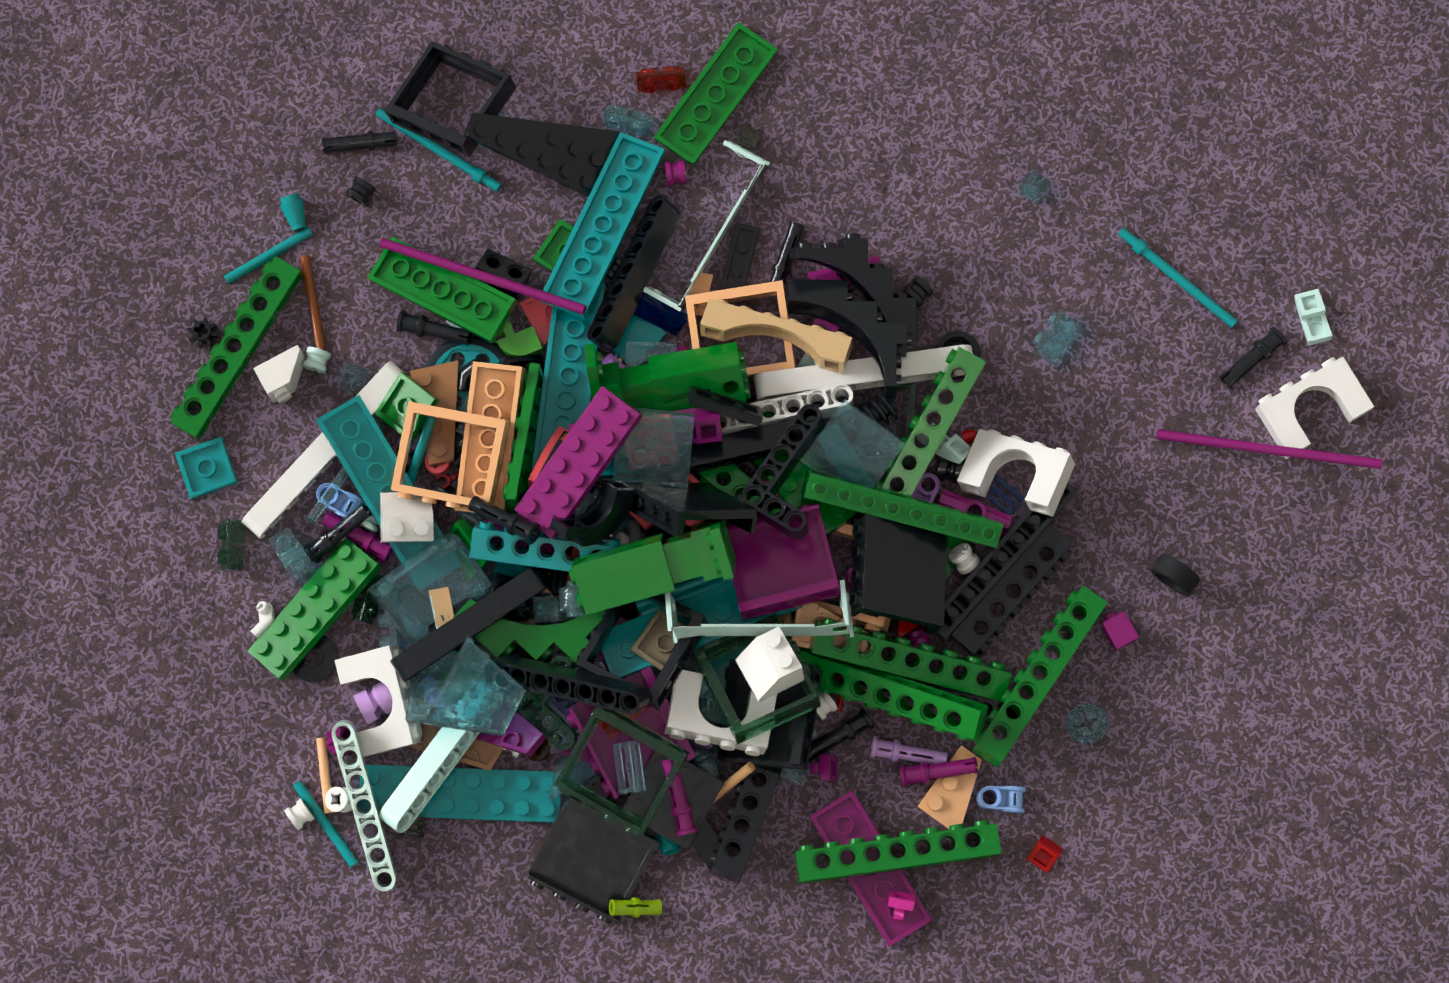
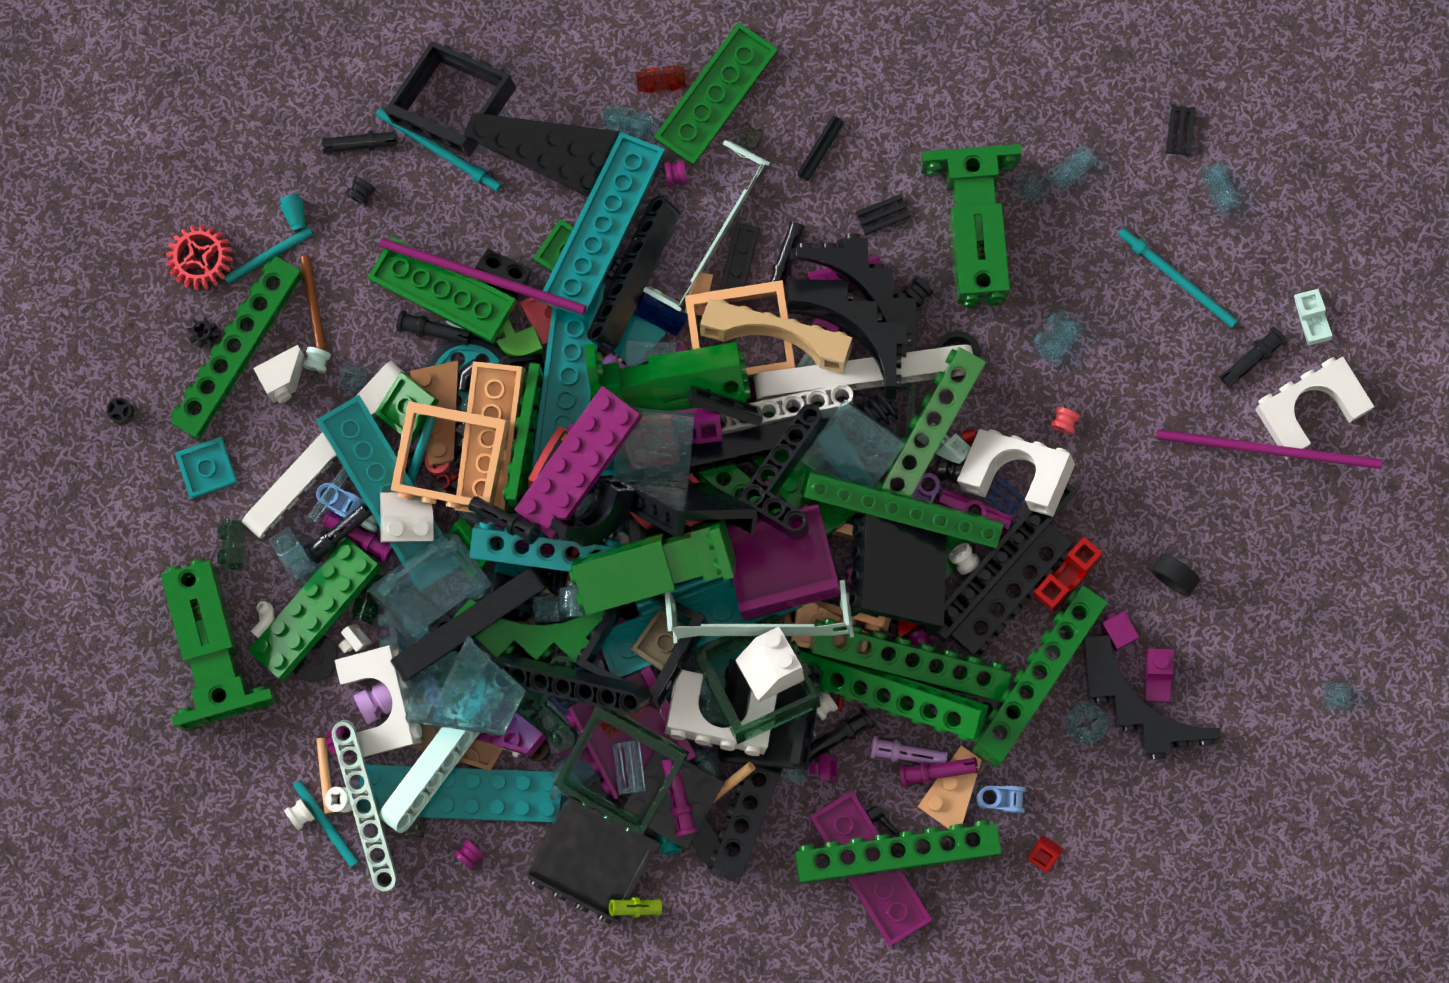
(117, 406): none -> black wheel
(191, 262): none -> coral gear
(208, 647): none -> green brick
(355, 639): none -> white tile
(441, 606): light nougat sticker -> none
(469, 854): none -> magenta wheel
(820, 148): none -> black axle
(863, 221): none -> black tile
(875, 813): none -> black hand
(900, 902): dark pink tile -> none
(976, 218): none -> green brick
(1065, 420): none -> coral wheel
(1070, 574): none -> red arch
(1072, 168): none -> clear light blue hinge
(1157, 731): none -> black arch
(1158, 675): none -> magenta arch
(1182, 110): none -> black tile
(1219, 188): none -> clear light blue hinge
(1337, 696): none -> clear light blue slope

